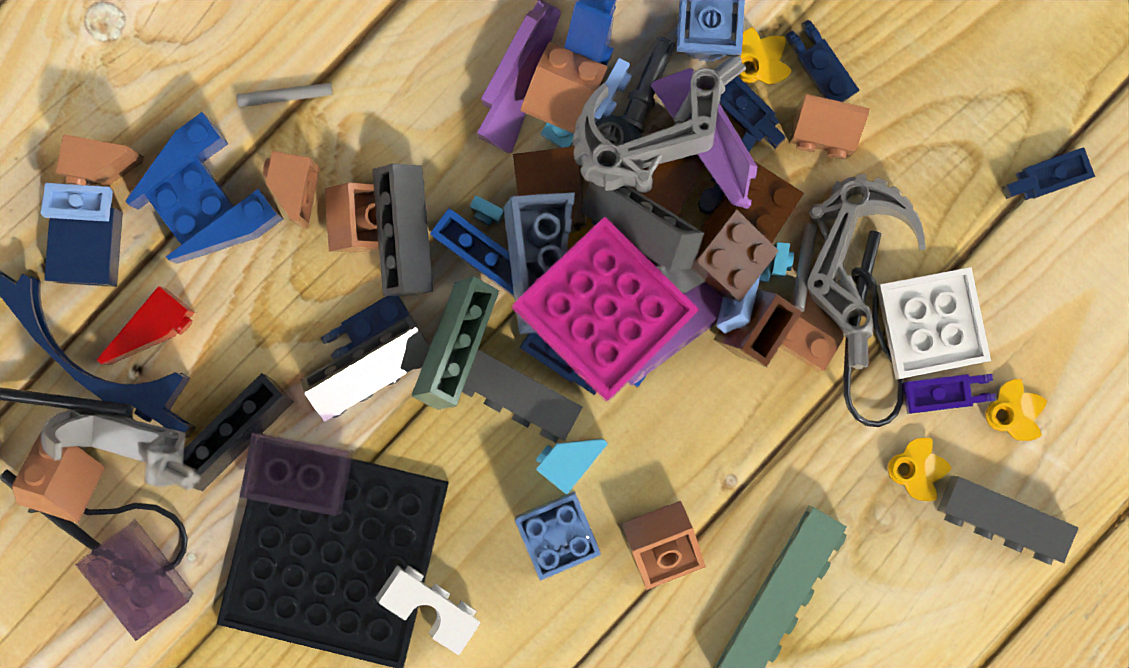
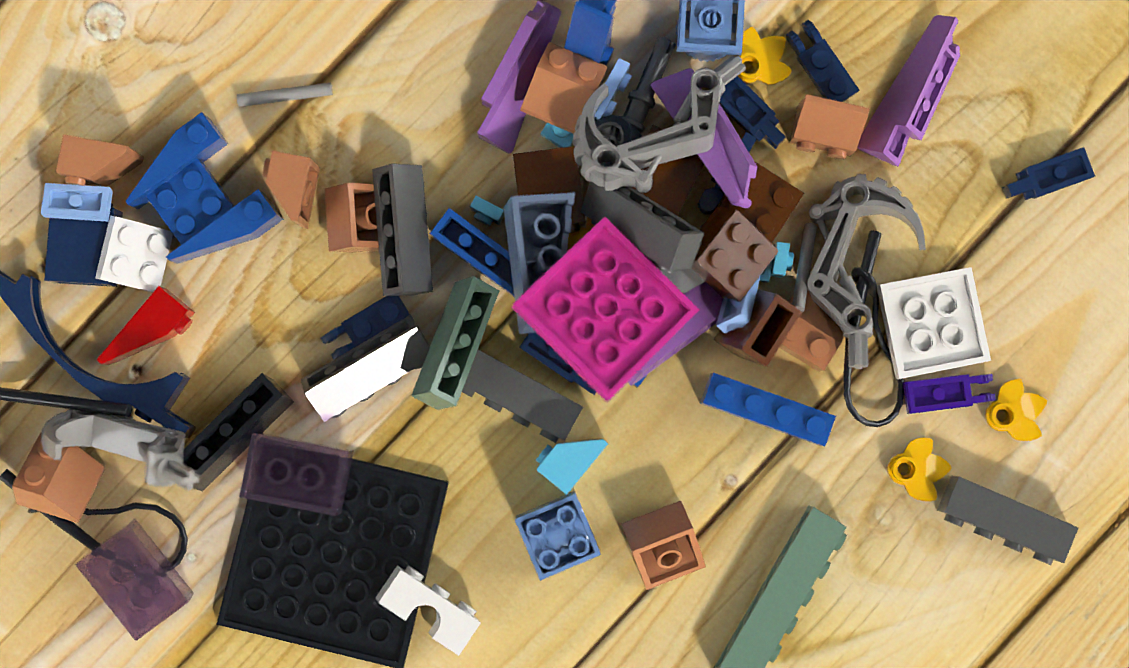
(134, 254): none -> white plate
(768, 409): none -> blue brick
(913, 94): none -> medium lavender wedge

